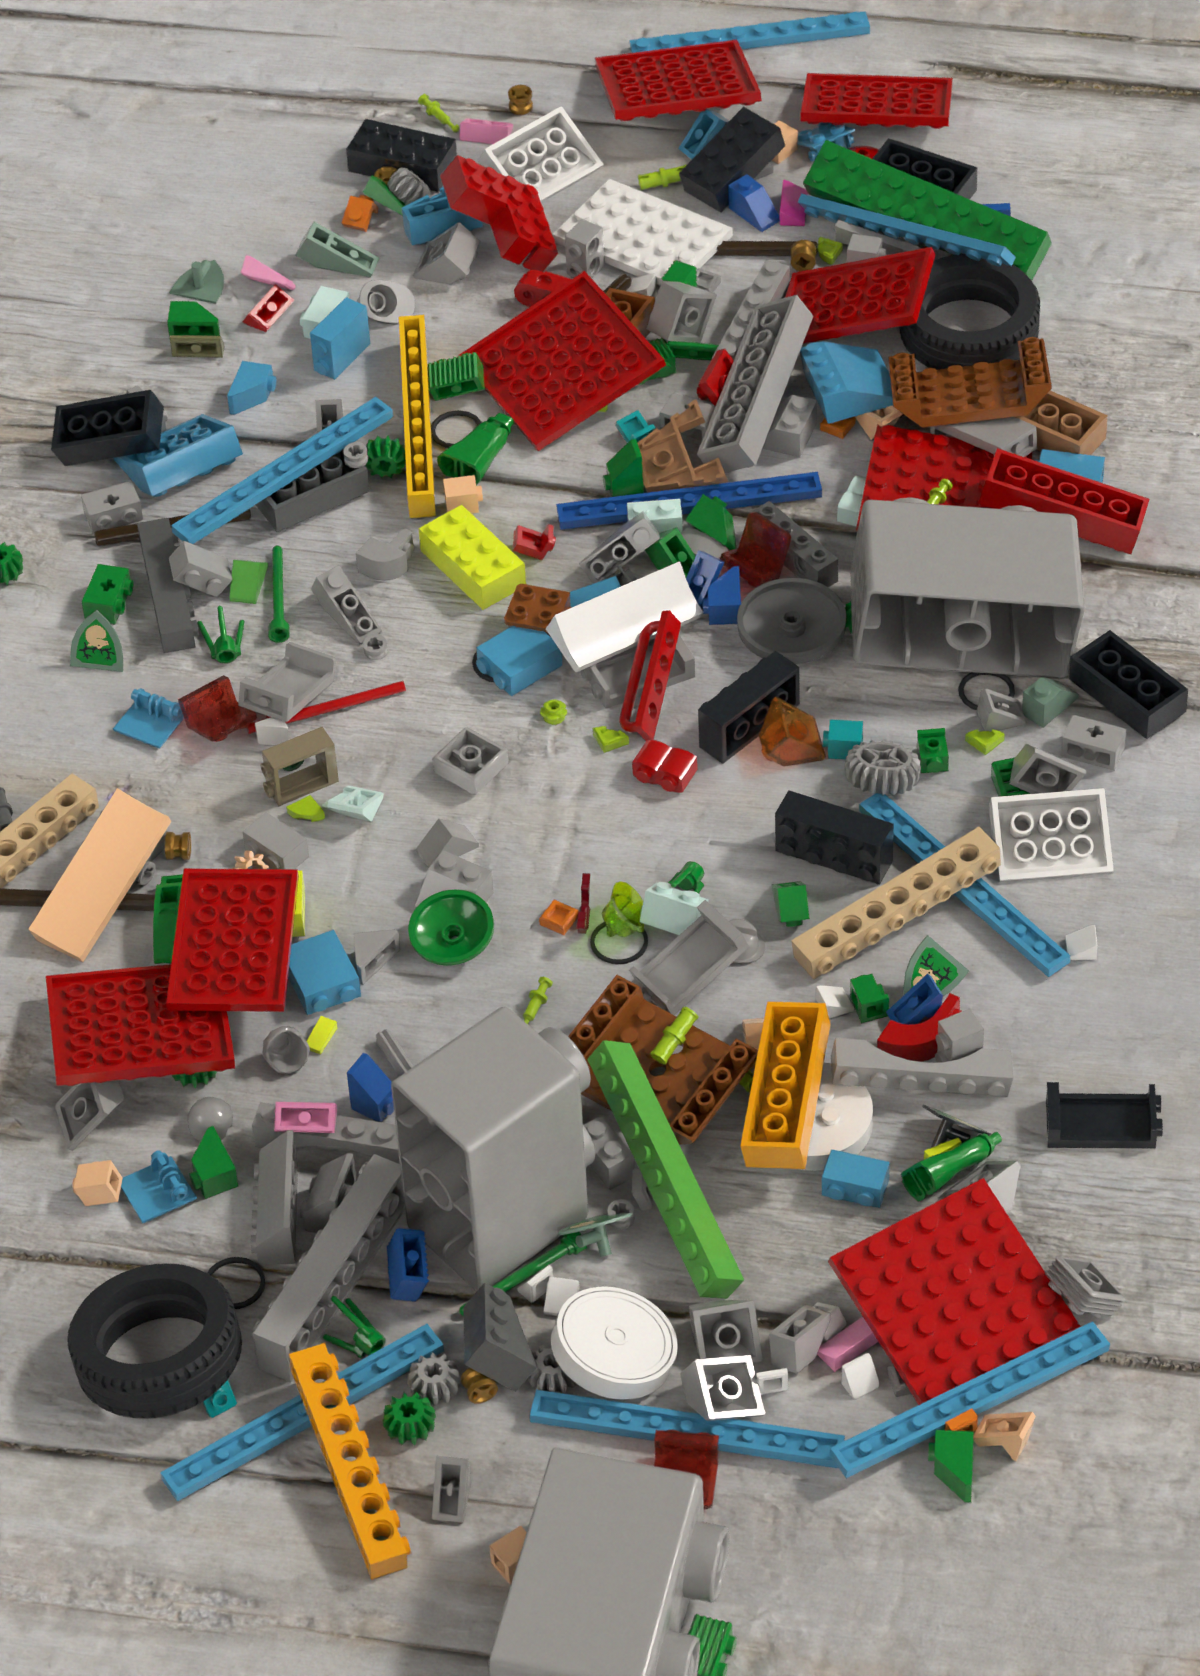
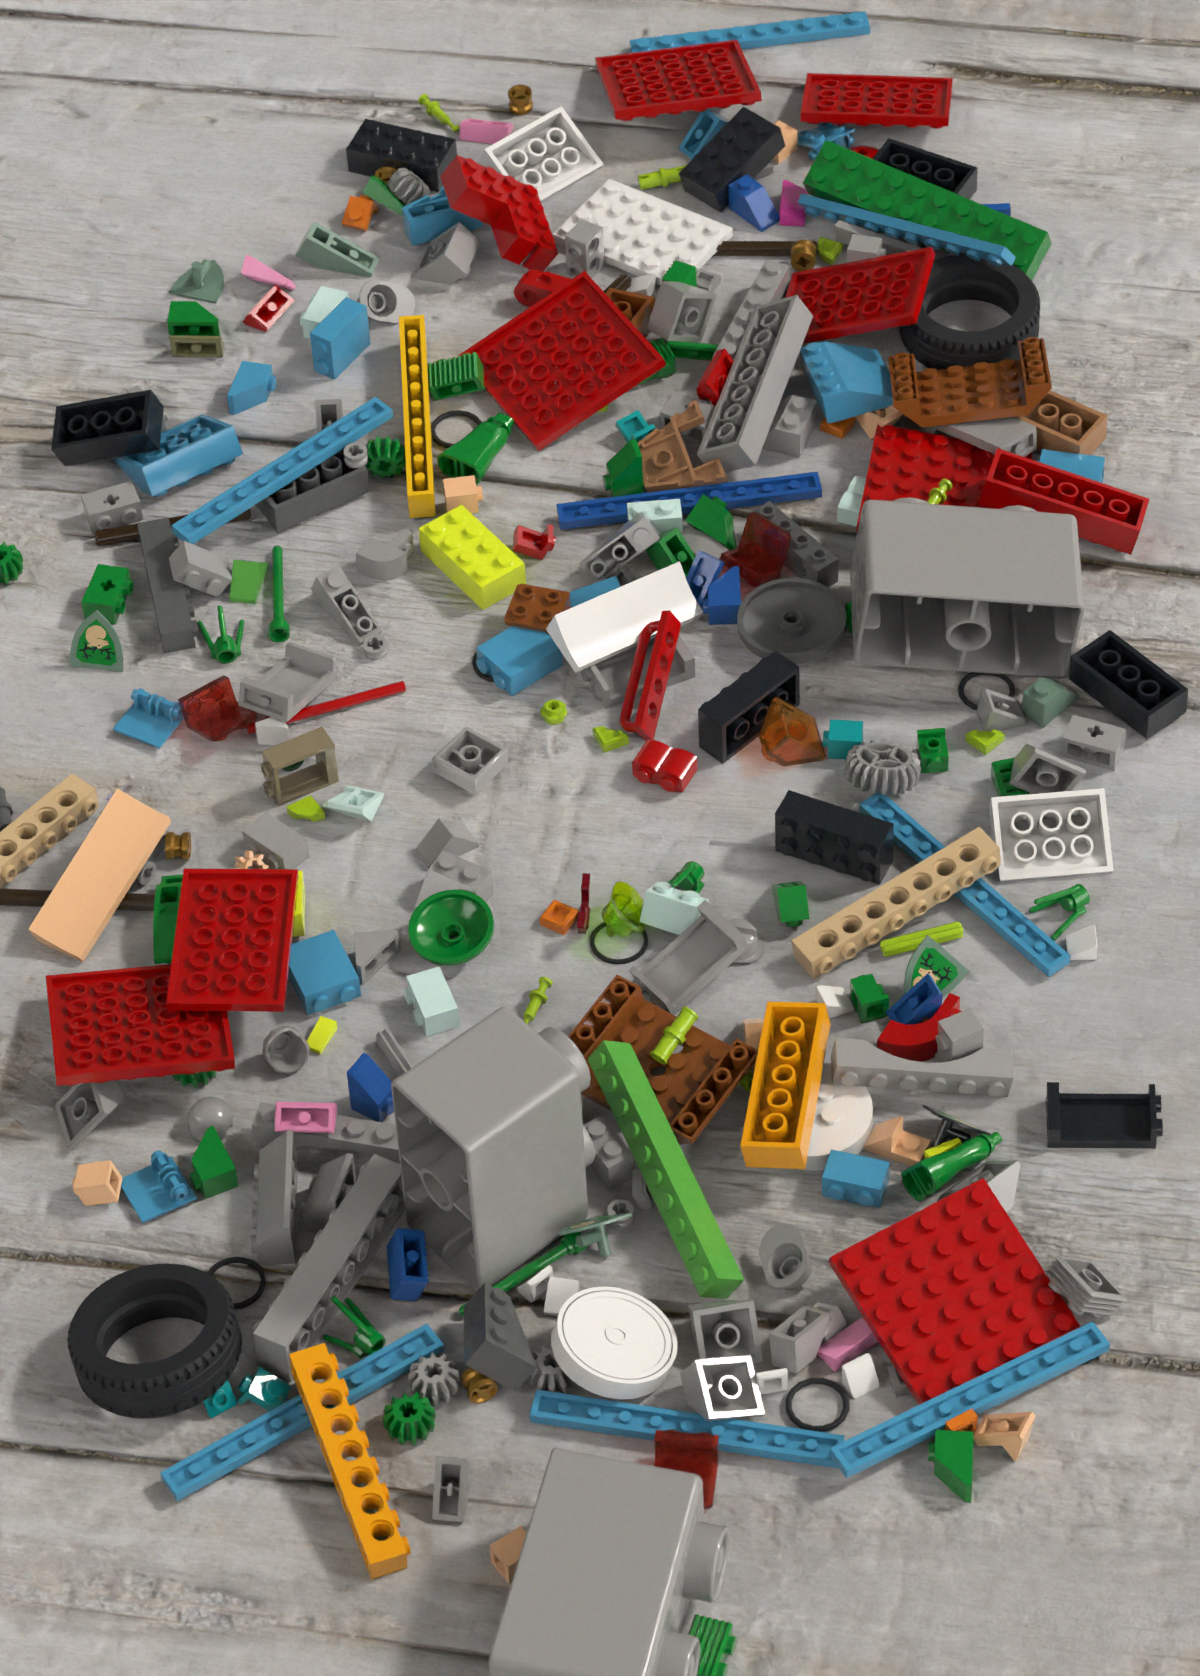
(263, 1389): none -> teal bracket
(432, 1001): none -> light aqua brick
(785, 1257): none -> light grey piece
(846, 1406): none -> black piece
(895, 1144): none -> light nougat slope
(911, 941): none -> lime axle
(1070, 899): none -> green plant

